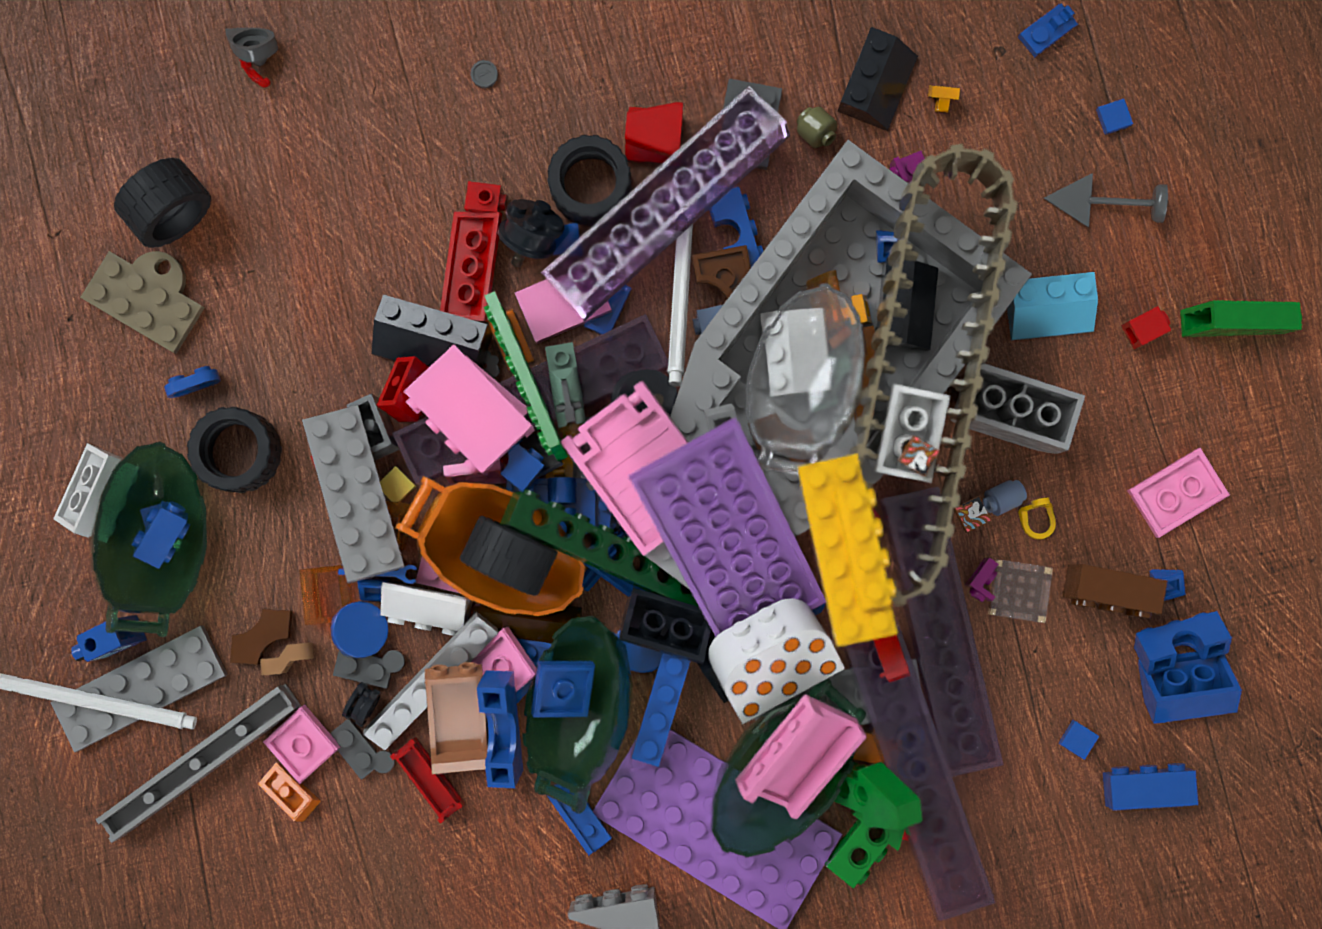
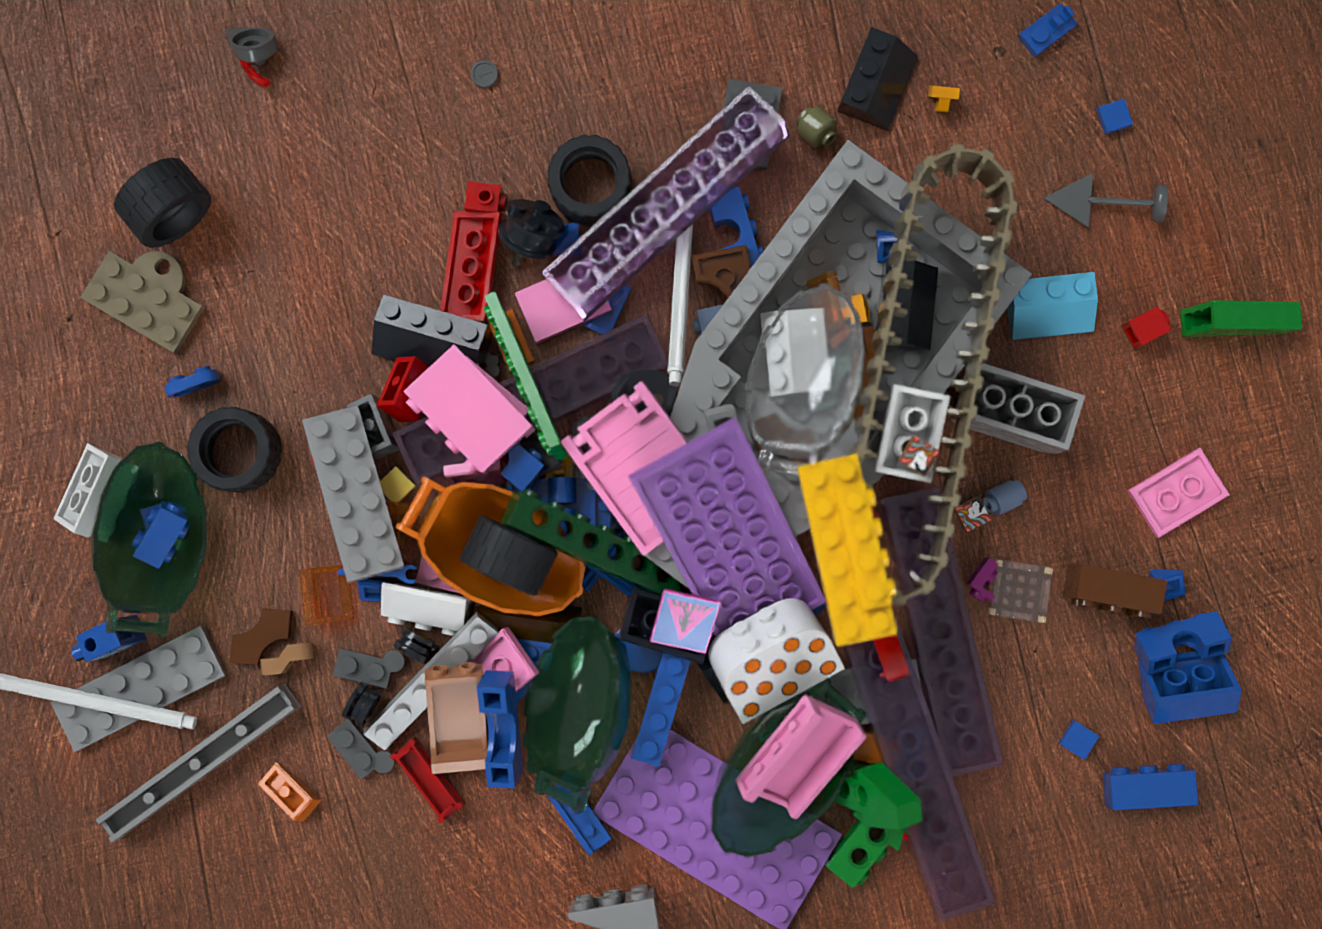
(302, 744): bright pink tile -> none
(359, 629): blue tile -> none
(415, 644): none -> black wheel
(563, 688): blue tile -> none
(566, 388): sand green plate -> none
(653, 132): red piece -> none
(685, 621): none -> piece
(906, 166): magenta bracket -> none
(1043, 502): yellow piece -> none

